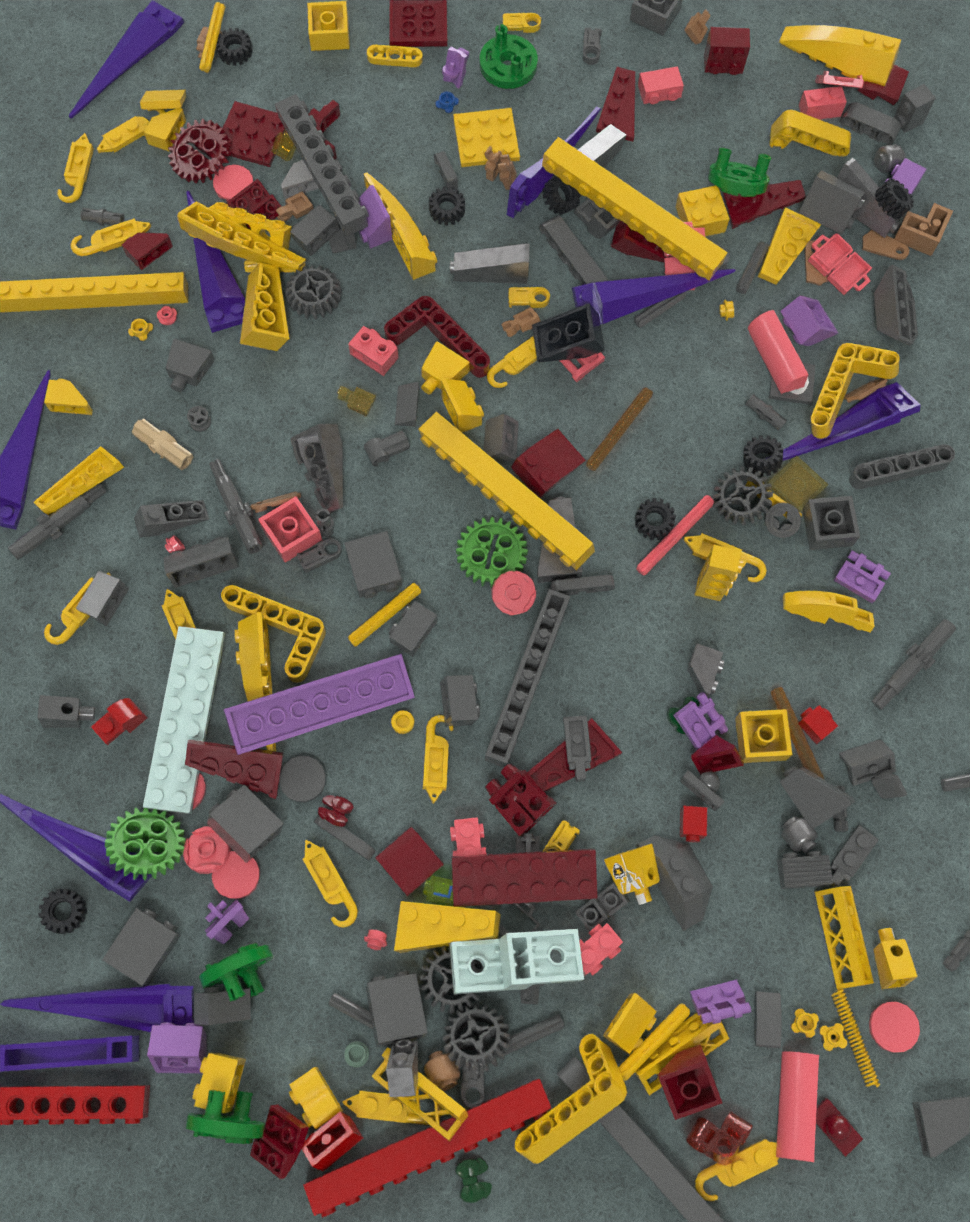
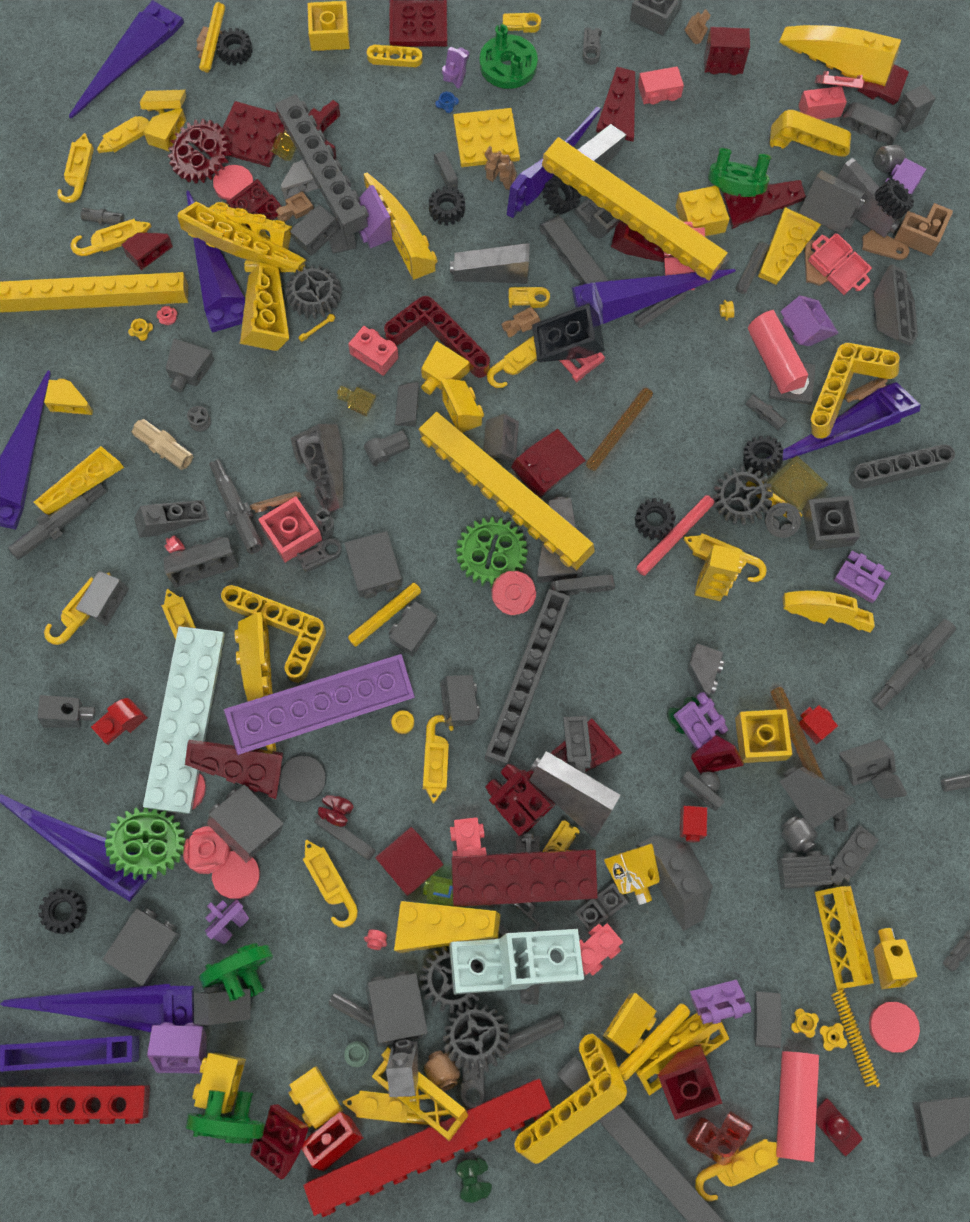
(330, 318): none -> yellow hinge
(574, 792): none -> flat silver slope

